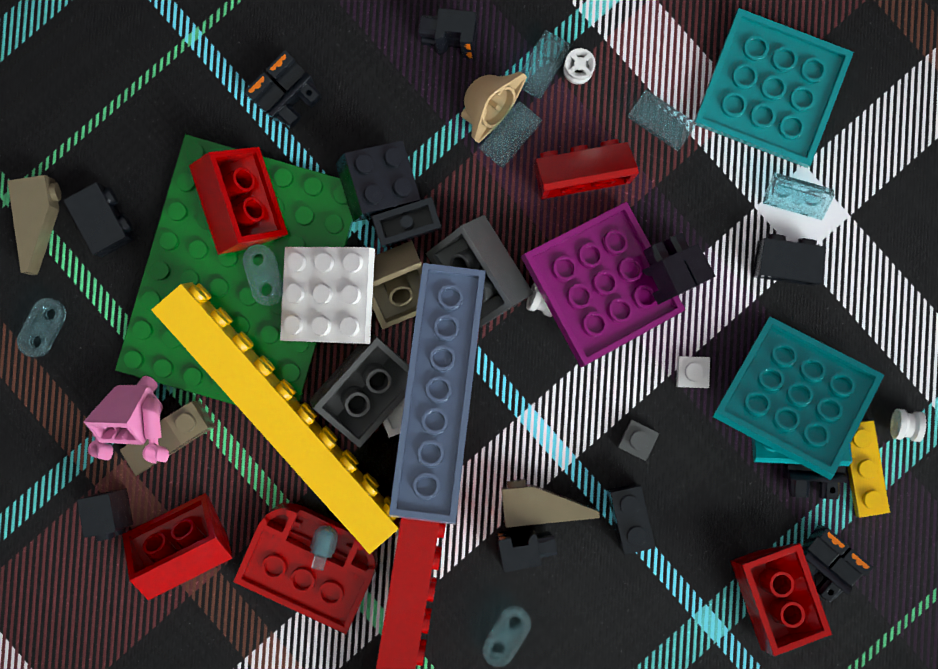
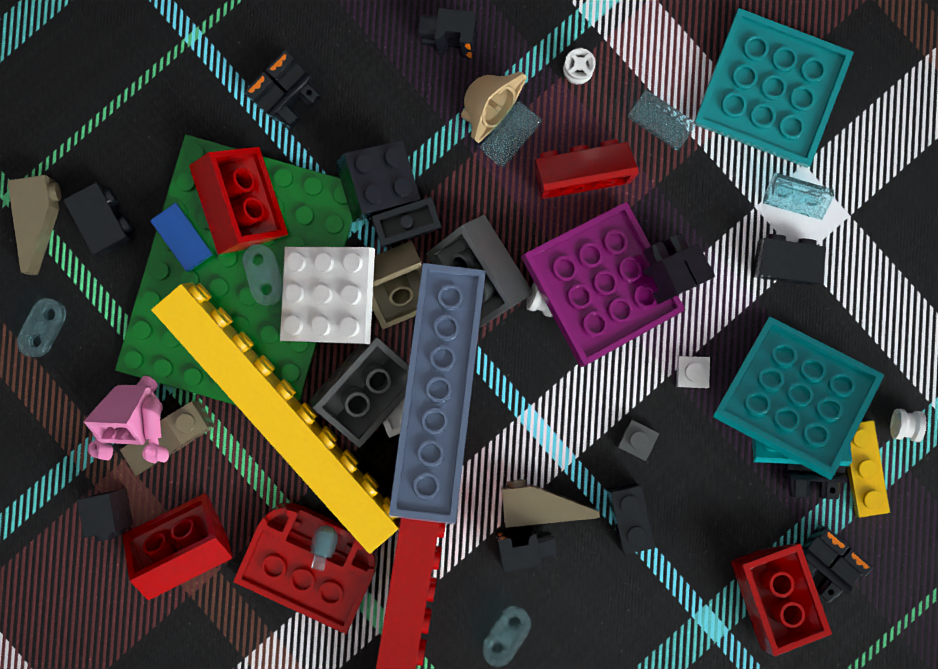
(181, 237): none -> blue tile
(544, 63): clear light blue plate -> none

